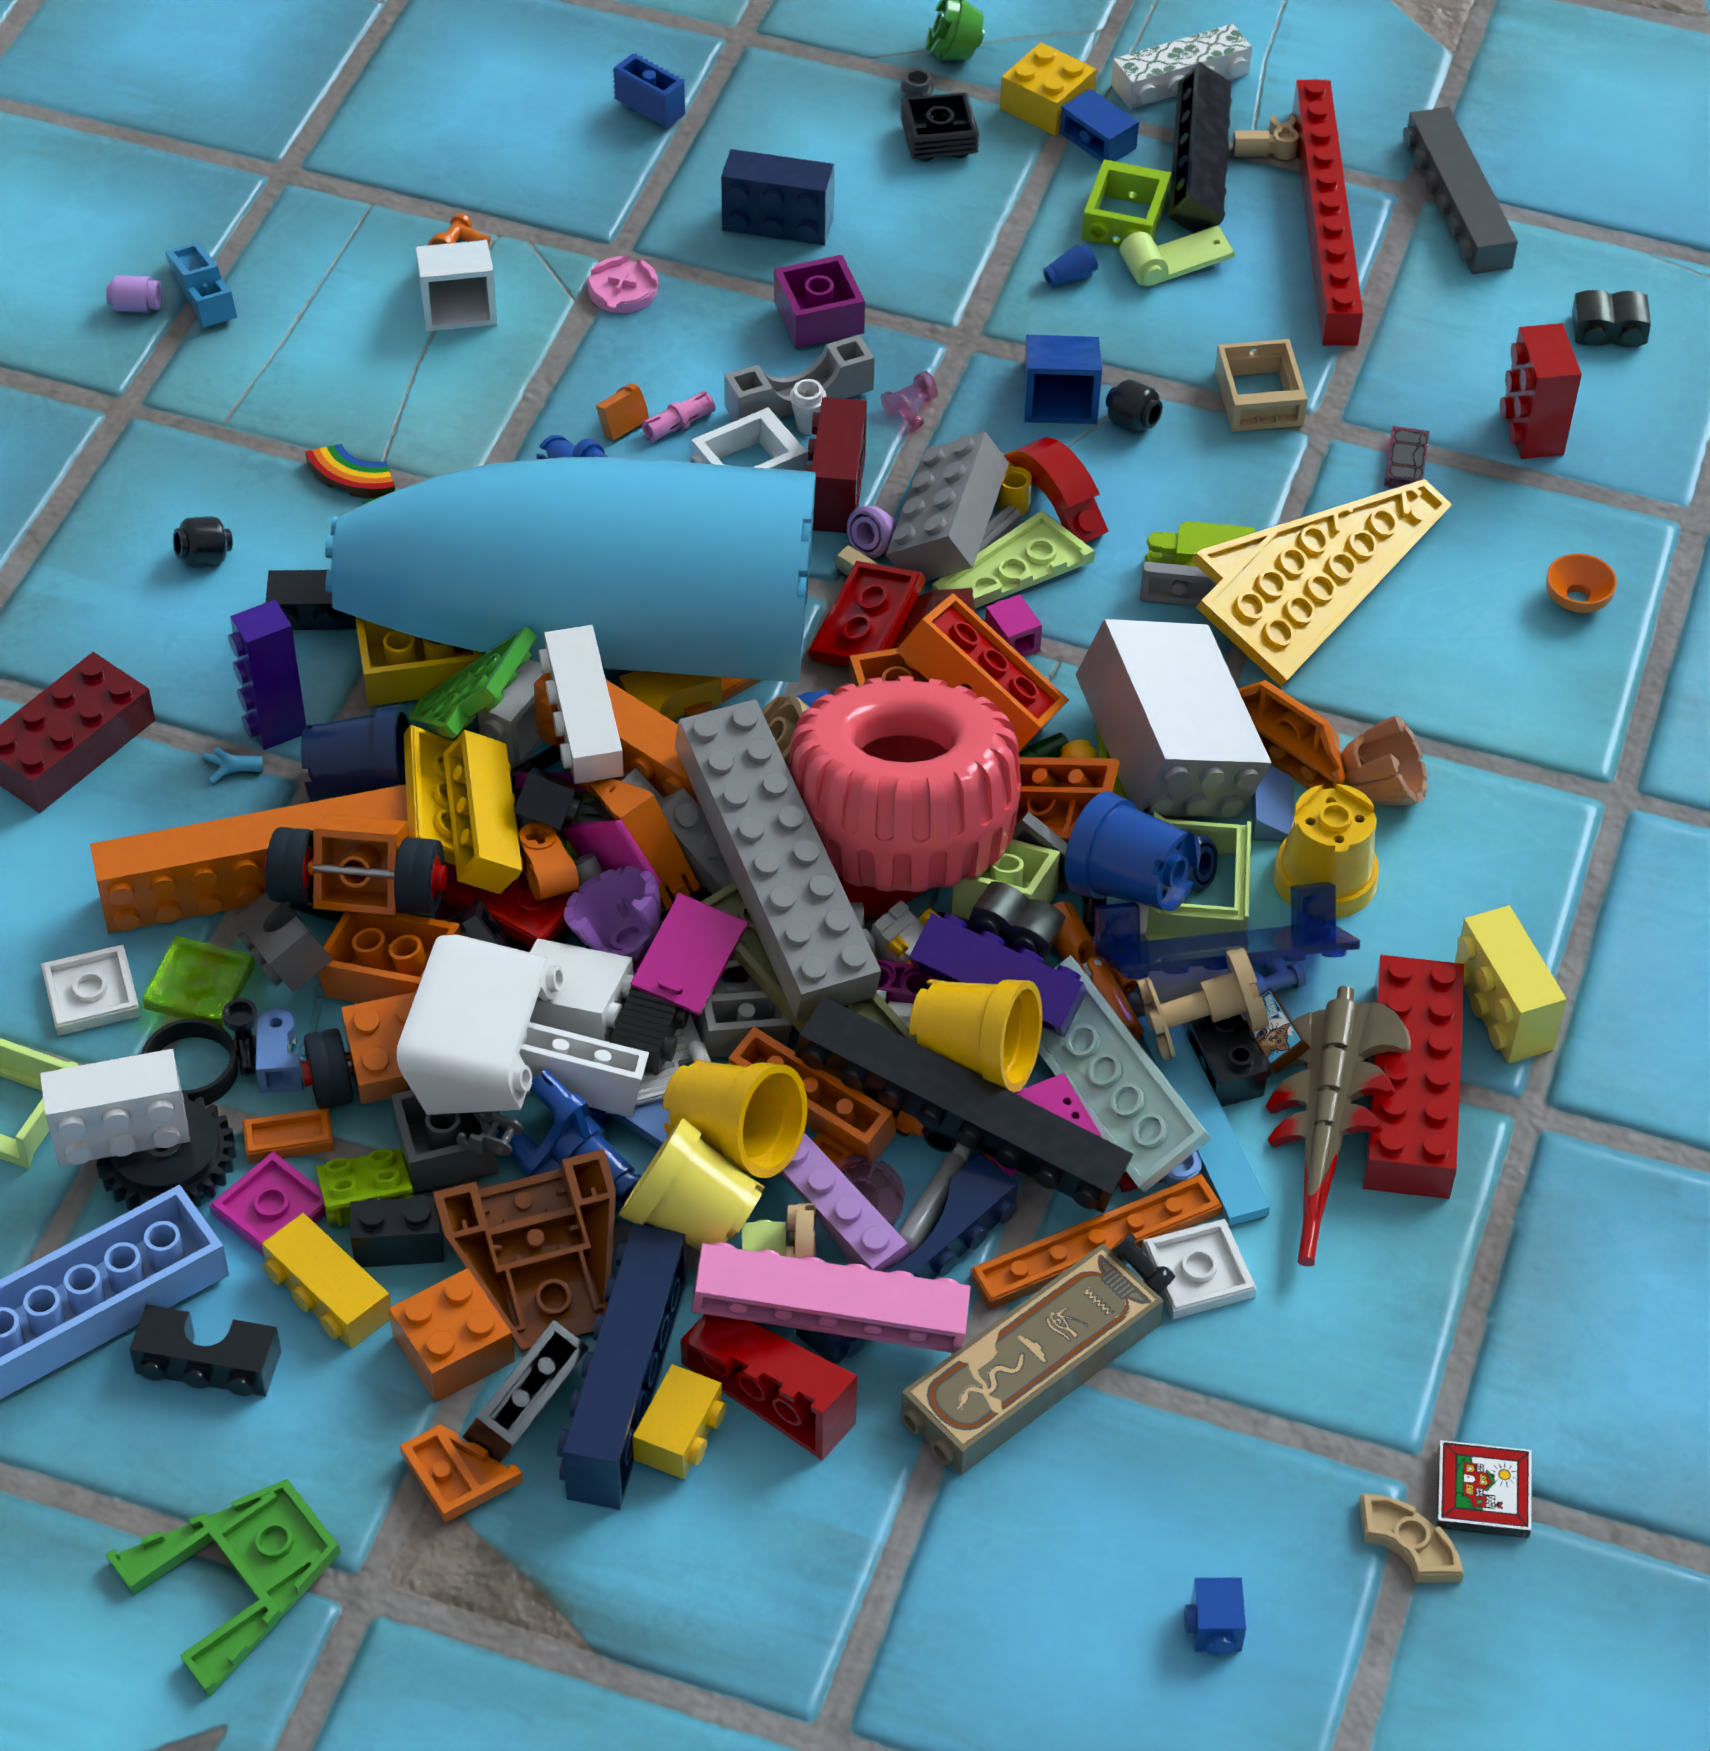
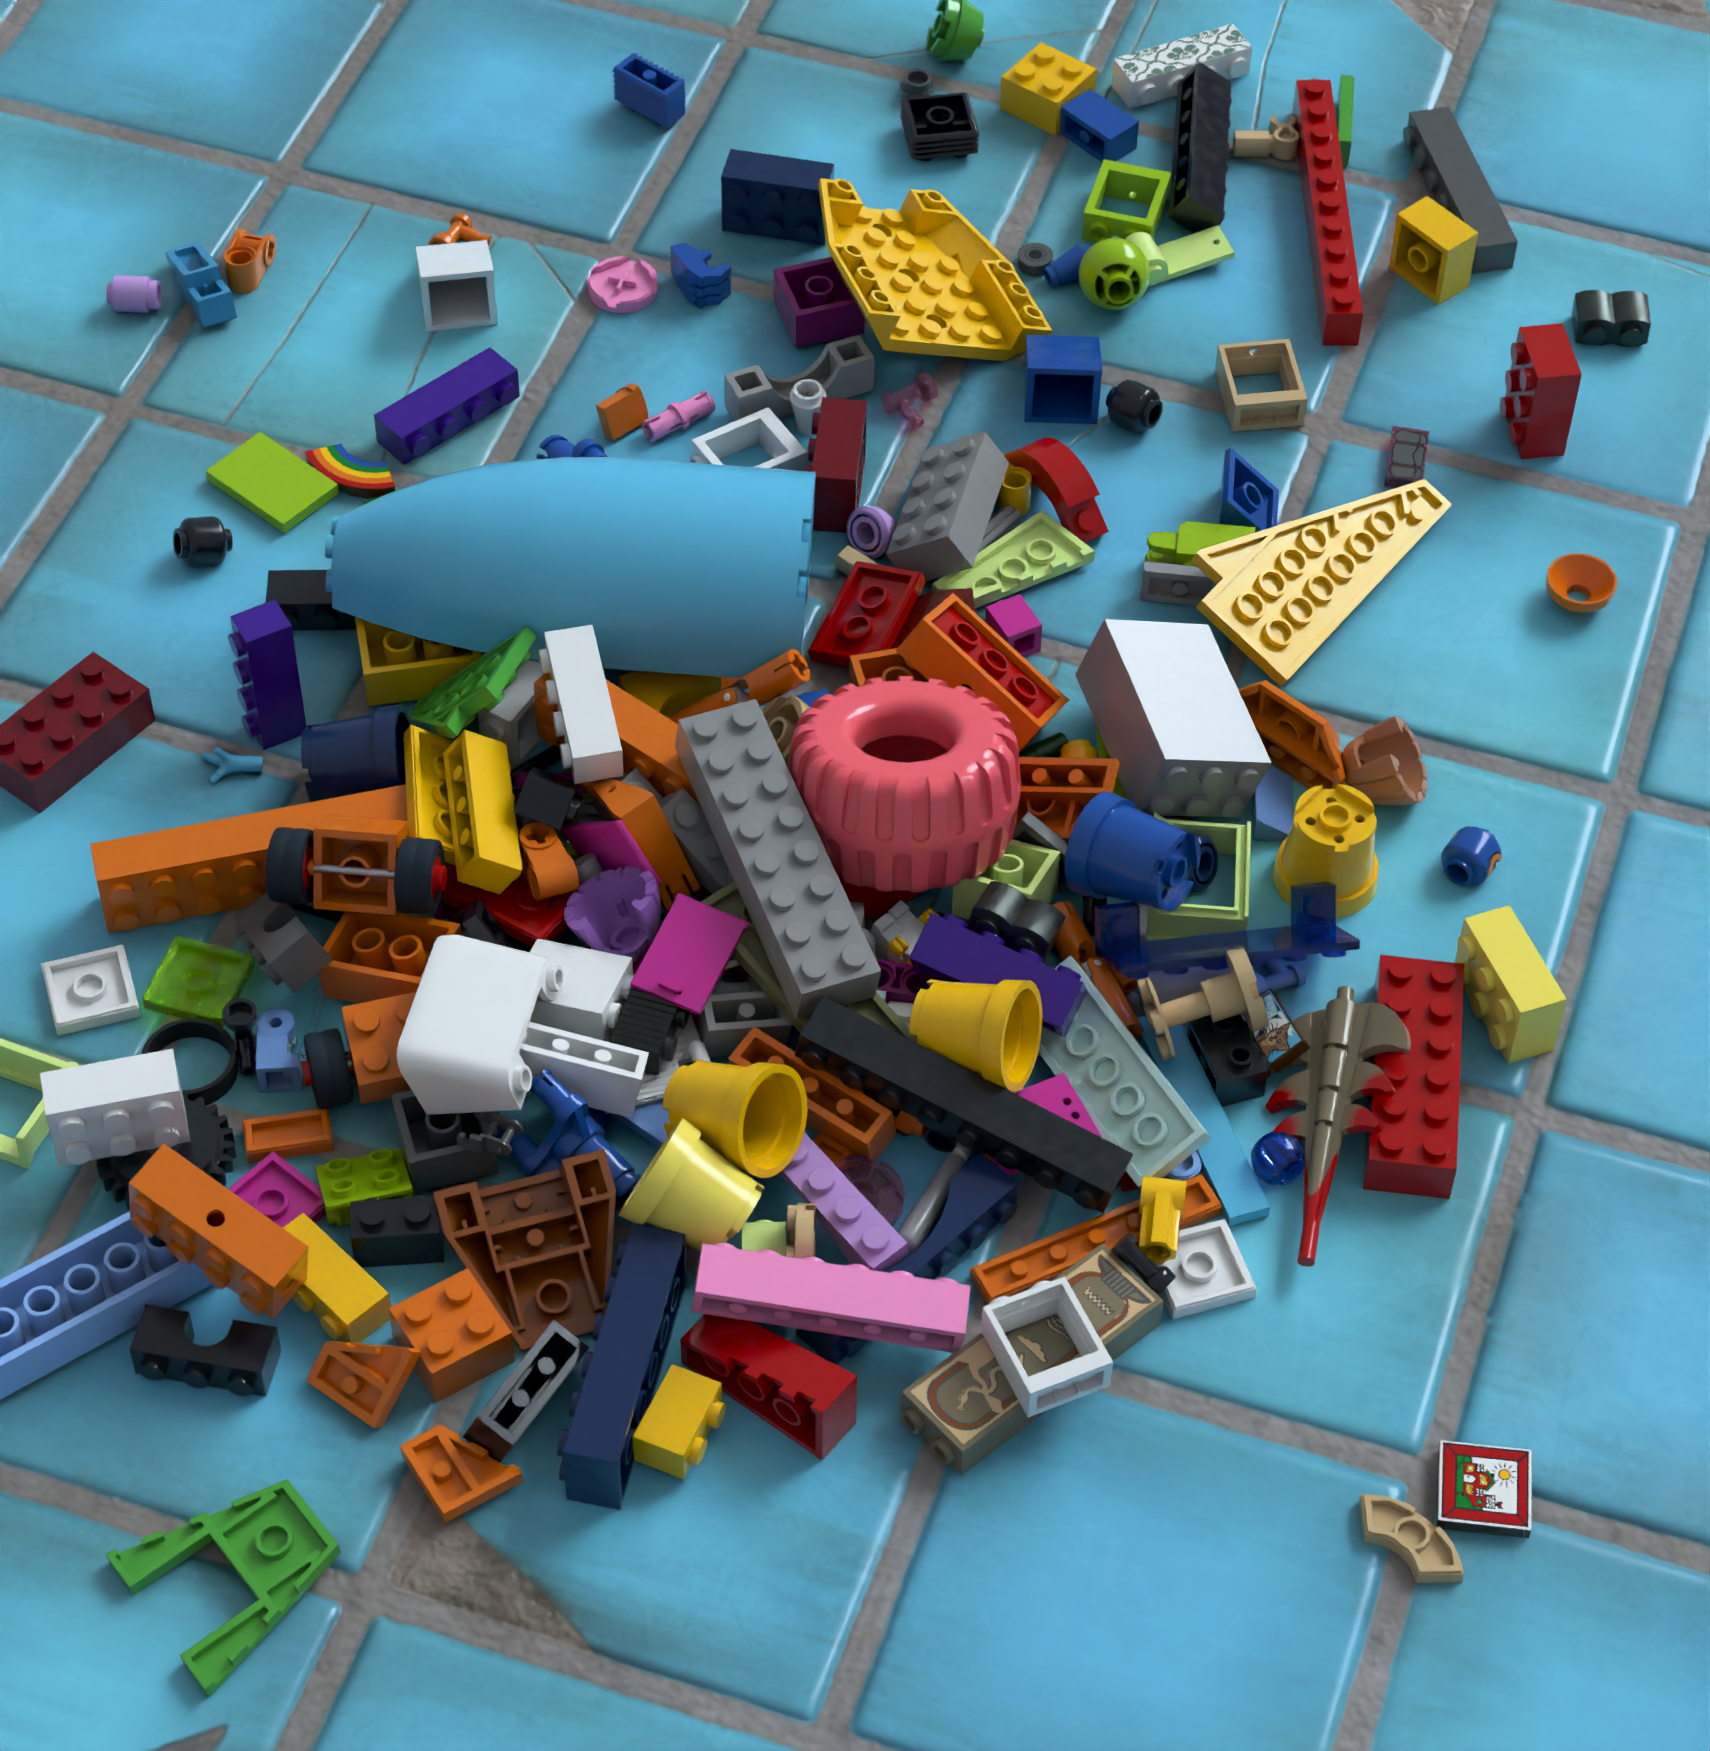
(217, 1232): none -> orange brick
(248, 260): none -> orange piece
(272, 482): none -> lime tile
(363, 1377): none -> orange wing
(446, 405): none -> dark purple brick
(695, 279): none -> blue hand
(764, 685): none -> orange piece
(927, 277): none -> yellow wedge
(1033, 258): none -> dark grey tile
(1062, 1382): none -> white window
(1114, 274): none -> lime brick
(1161, 1209): none -> yellow piece
(1216, 1615): blue brick -> none
(1246, 495): none -> blue slope
(1277, 1158): none -> clear blue piece
(1345, 116): none -> bright green tile
(1433, 250): none -> yellow brick
(1471, 856): none -> blue head

